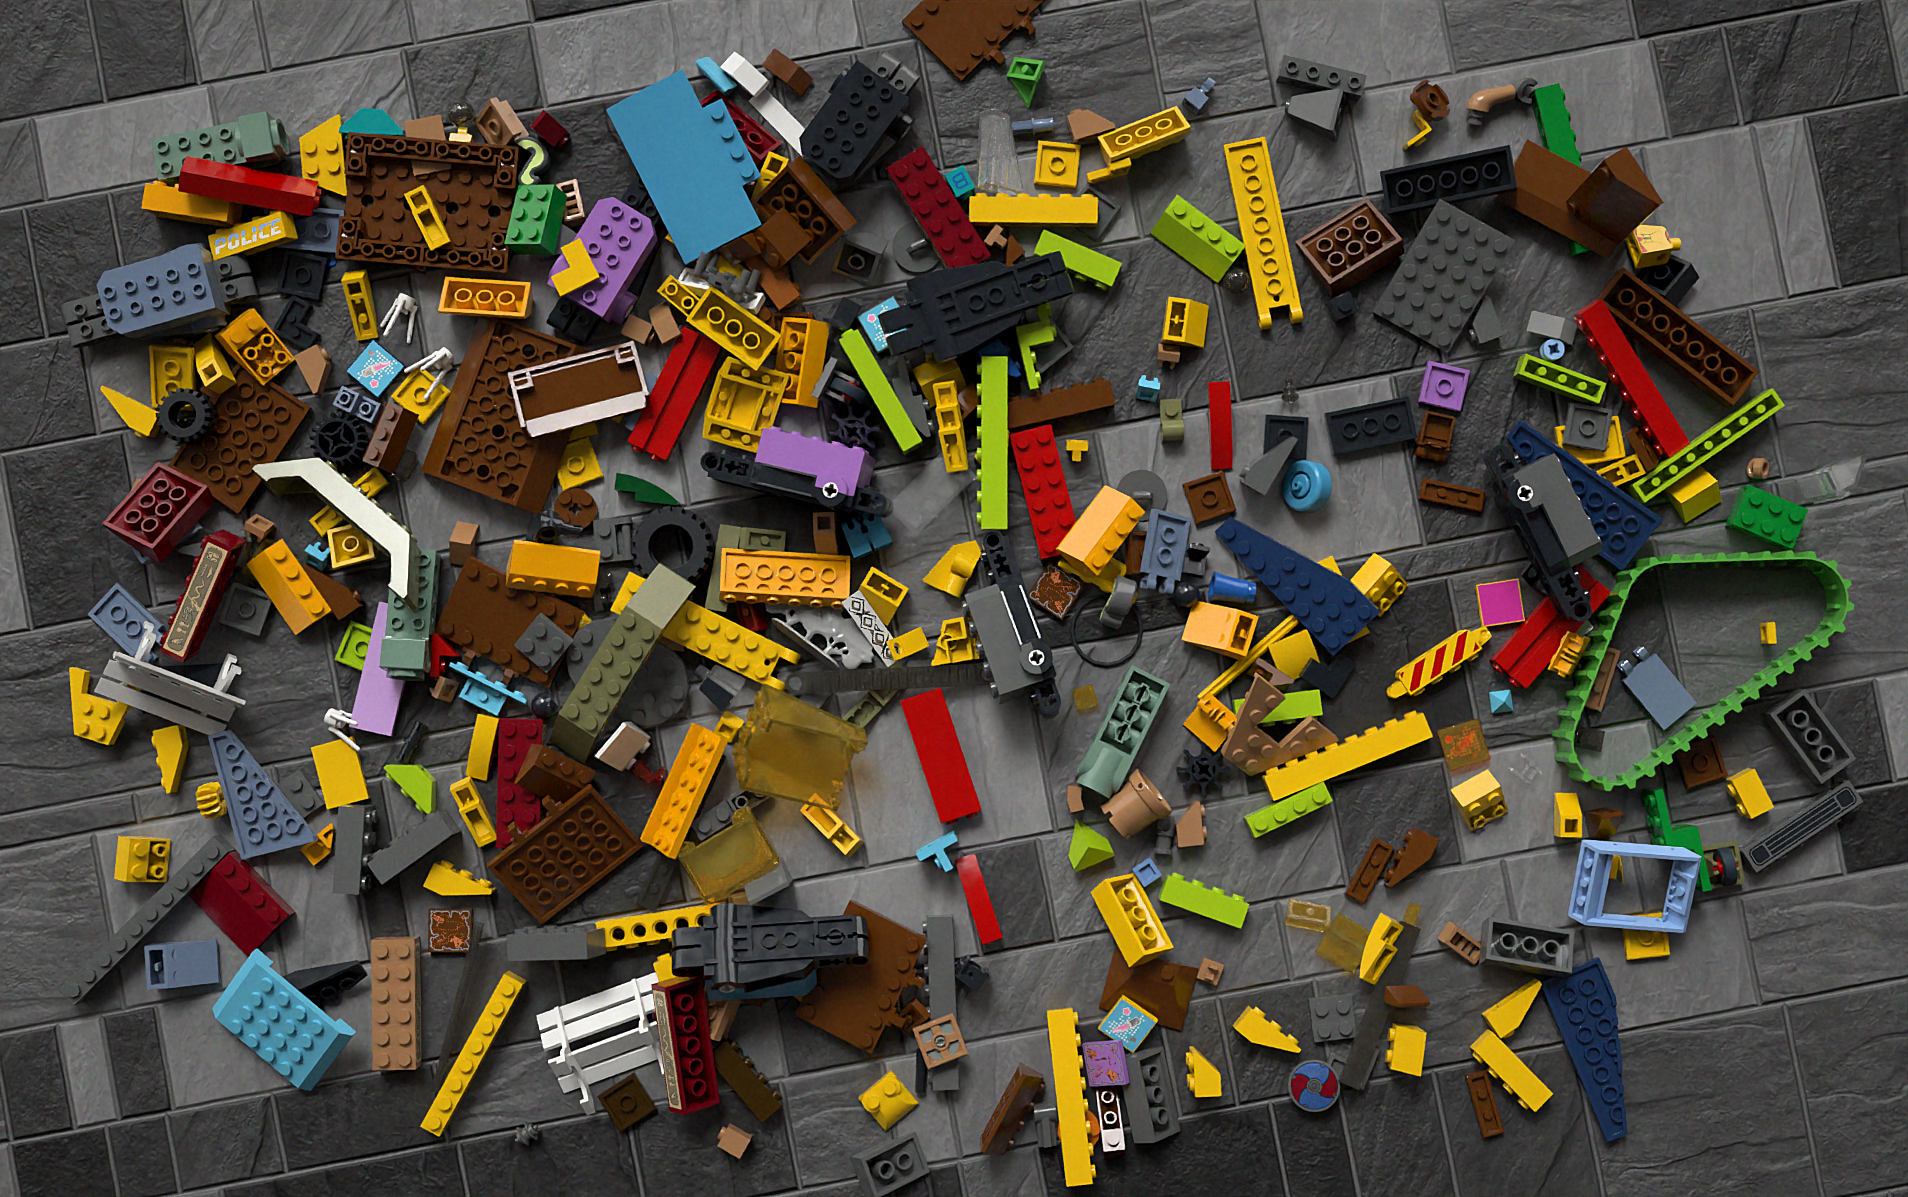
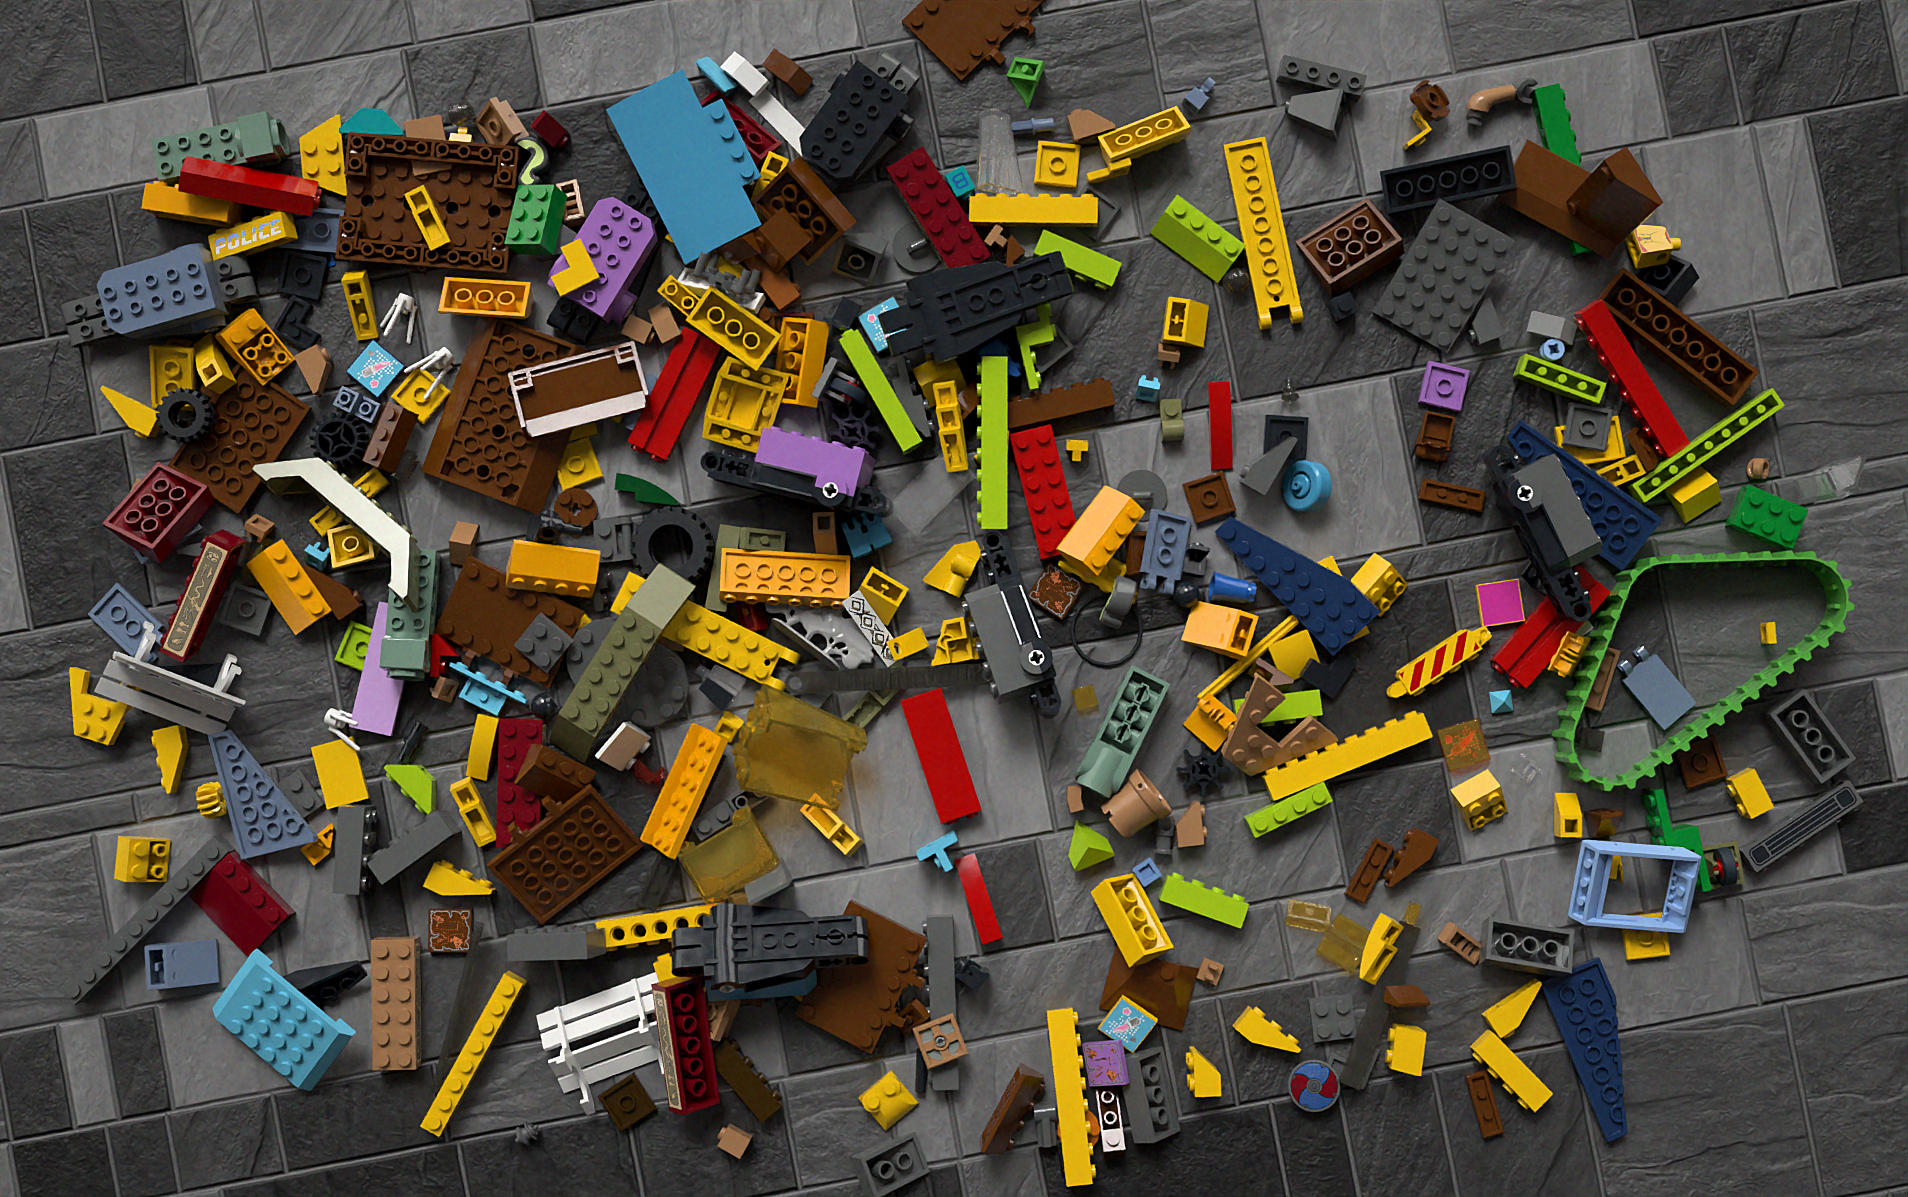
(1370, 425): black plate -> none

